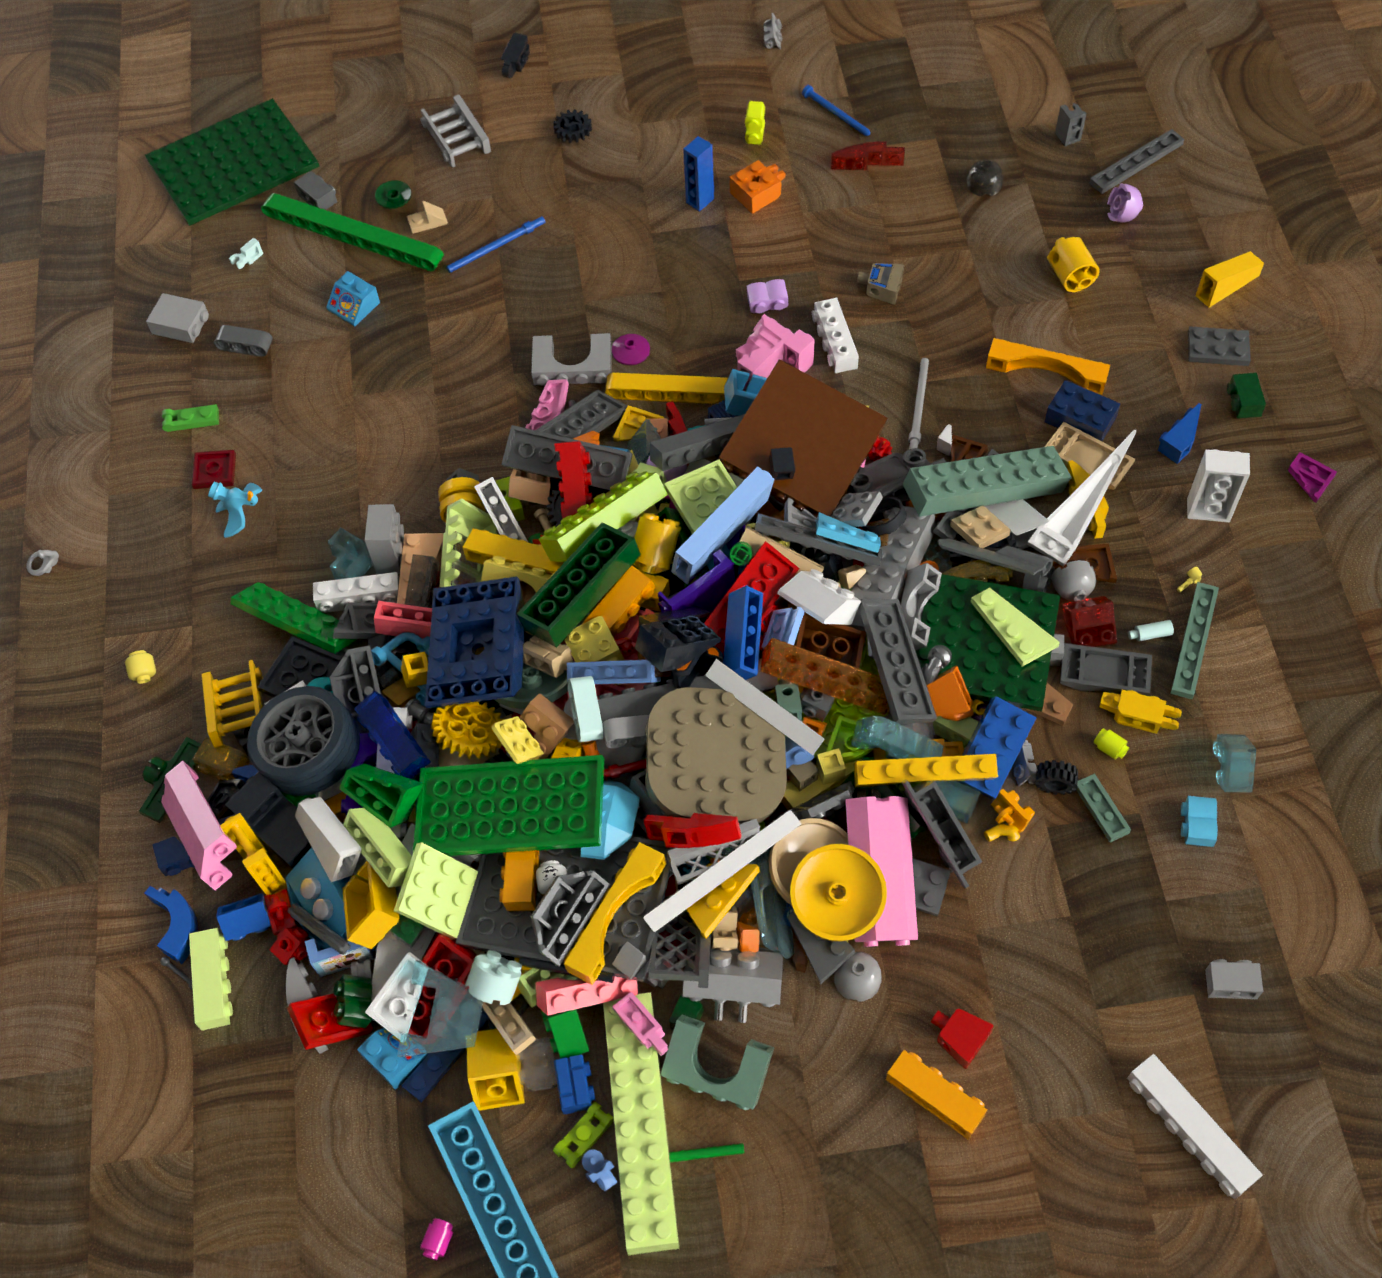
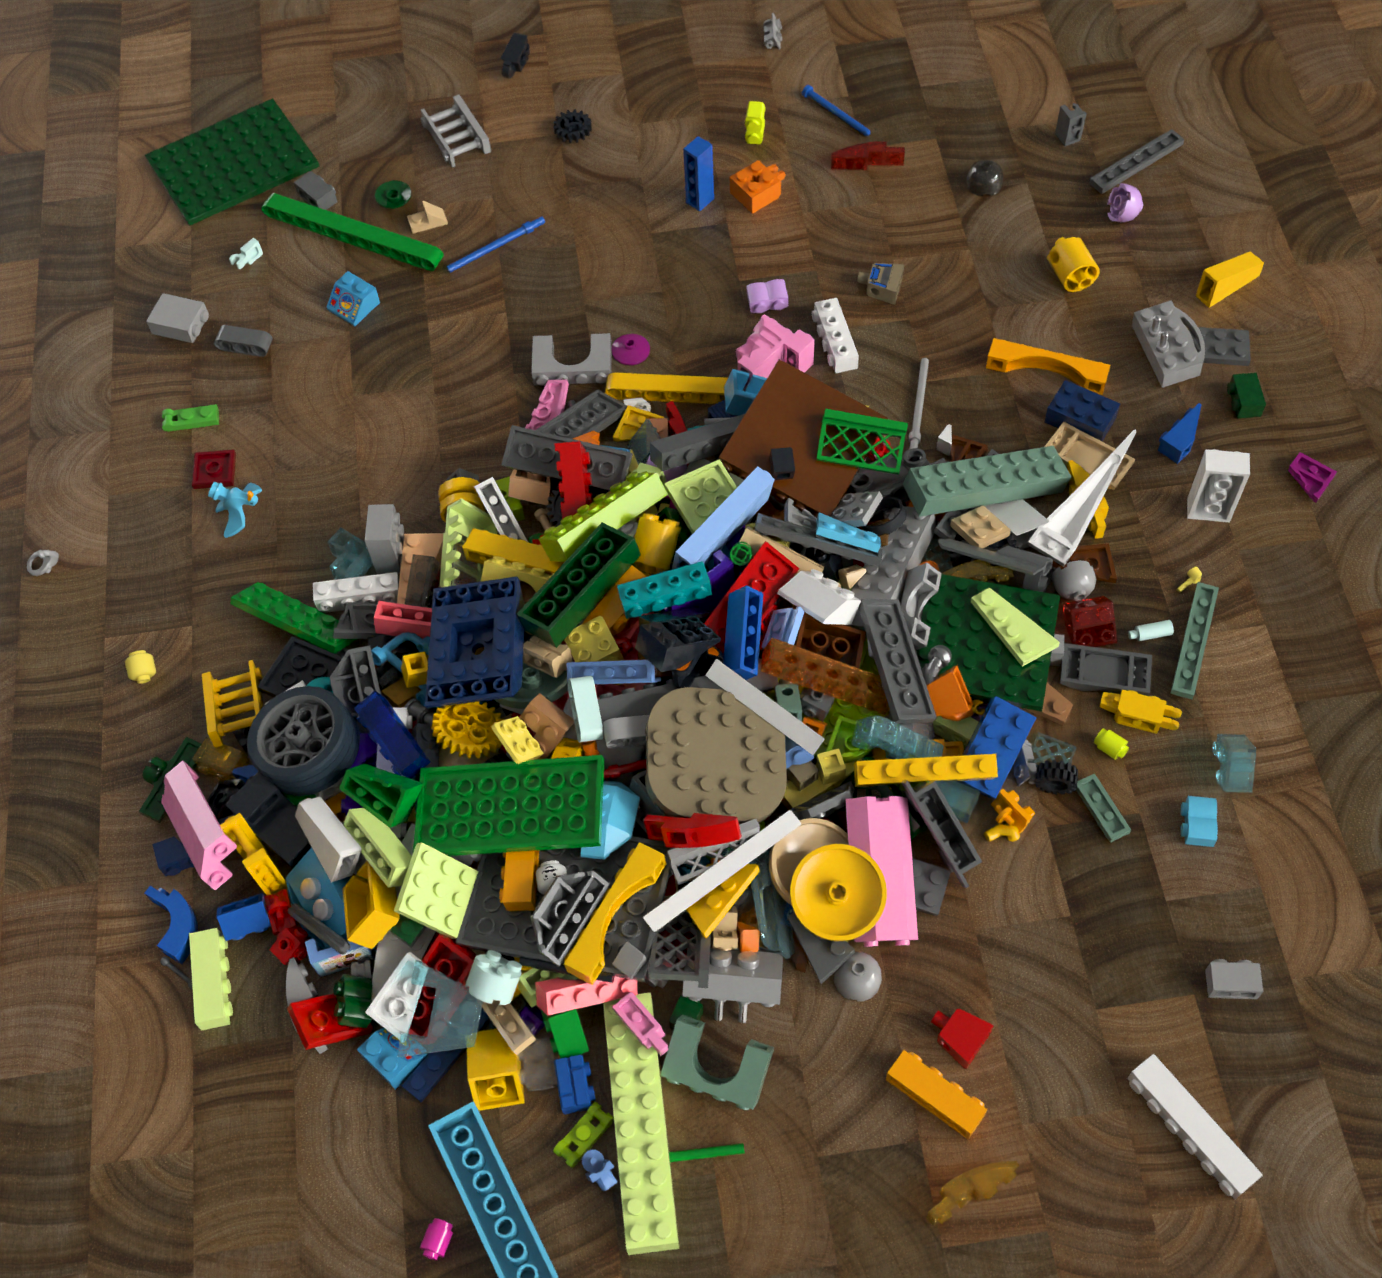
(533, 1019): none -> dark purple slope
(638, 403): none -> white arm
(664, 590): none -> teal brick
(869, 425): none -> green fence
(979, 1182): none -> clear yellow slope
(1069, 747): none -> clear light blue window
(1169, 342): none -> light grey piece

